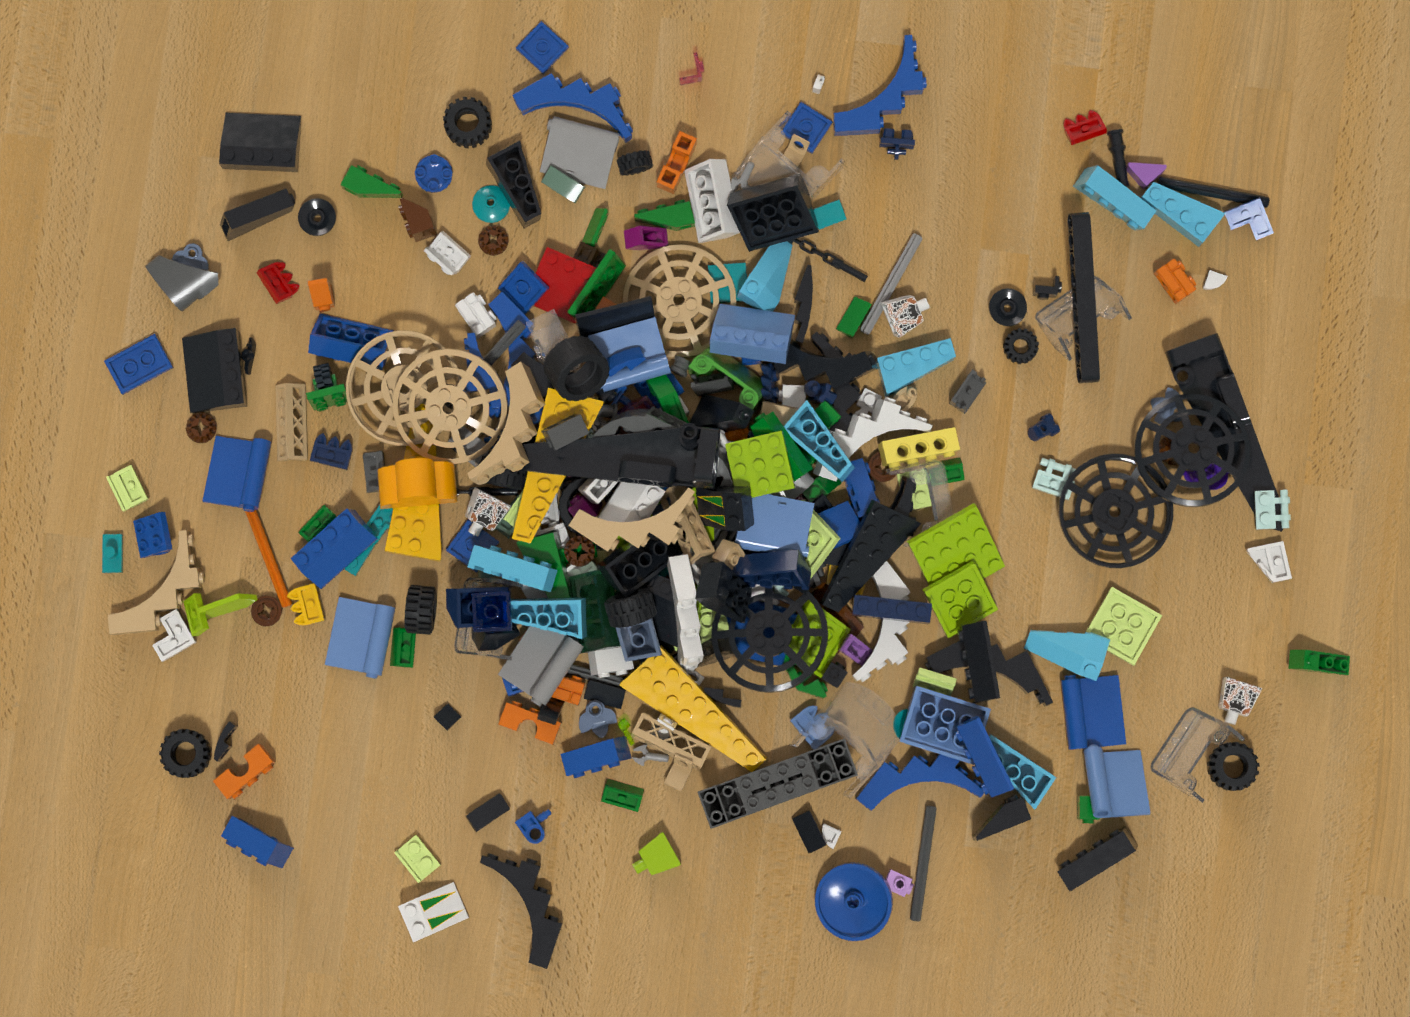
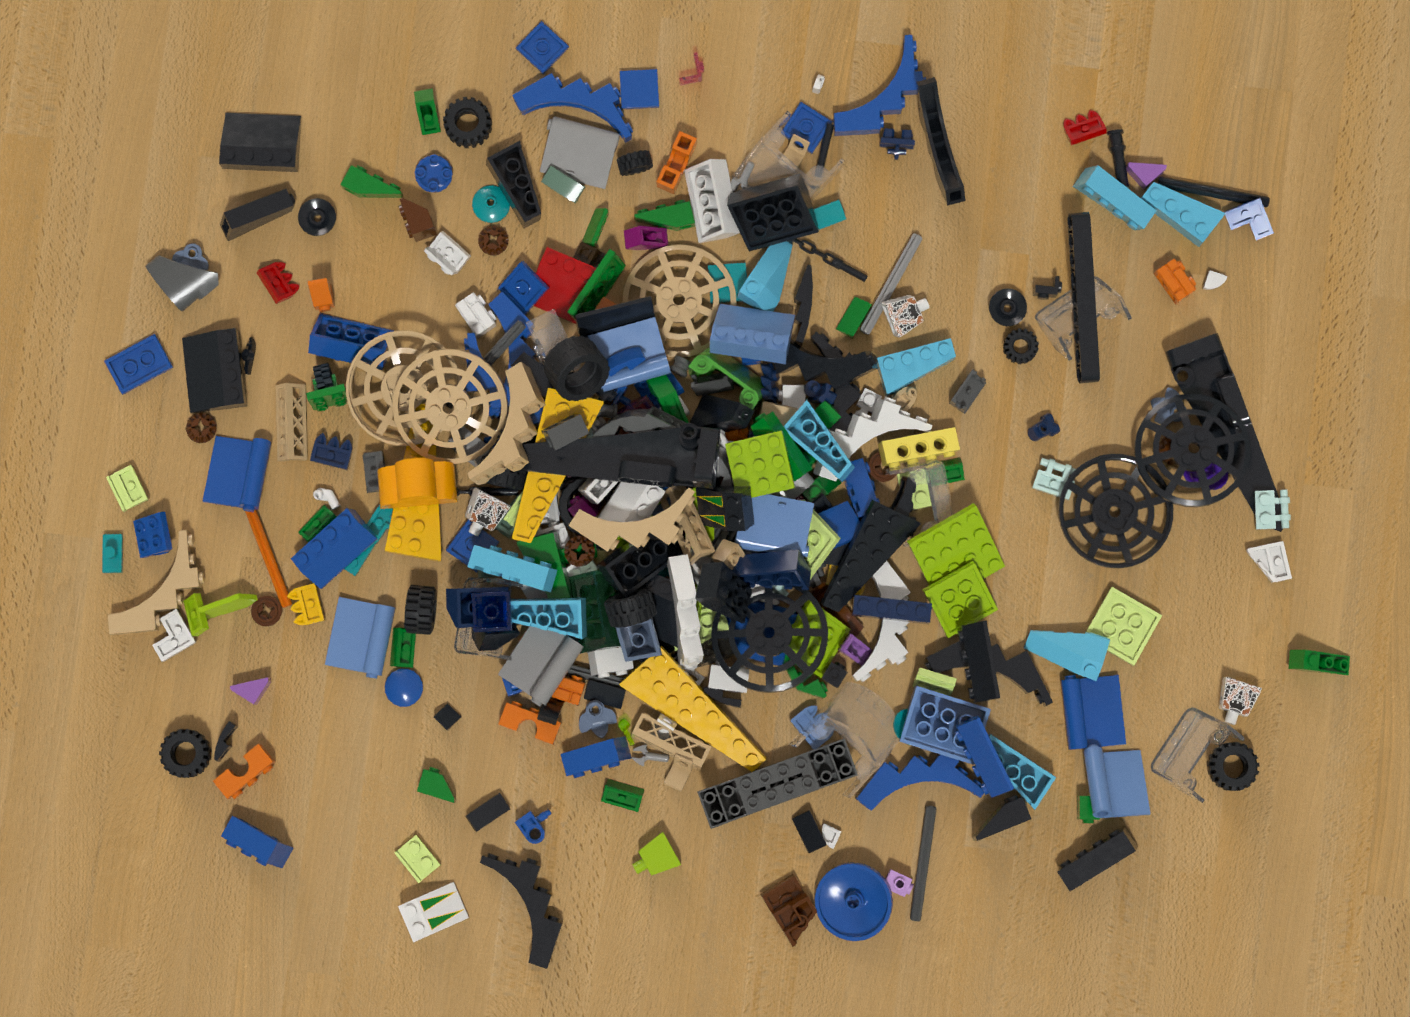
(252, 690): none -> medium lavender slope
(327, 495): none -> white arm
(403, 687): none -> blue dish
(427, 111): none -> green slope
(435, 785): none -> green slope
(639, 89): none -> blue tile
(720, 680): none -> white brick
(789, 907): none -> reddish brown slope
(825, 145): none -> black bar
(938, 143): none -> black arch

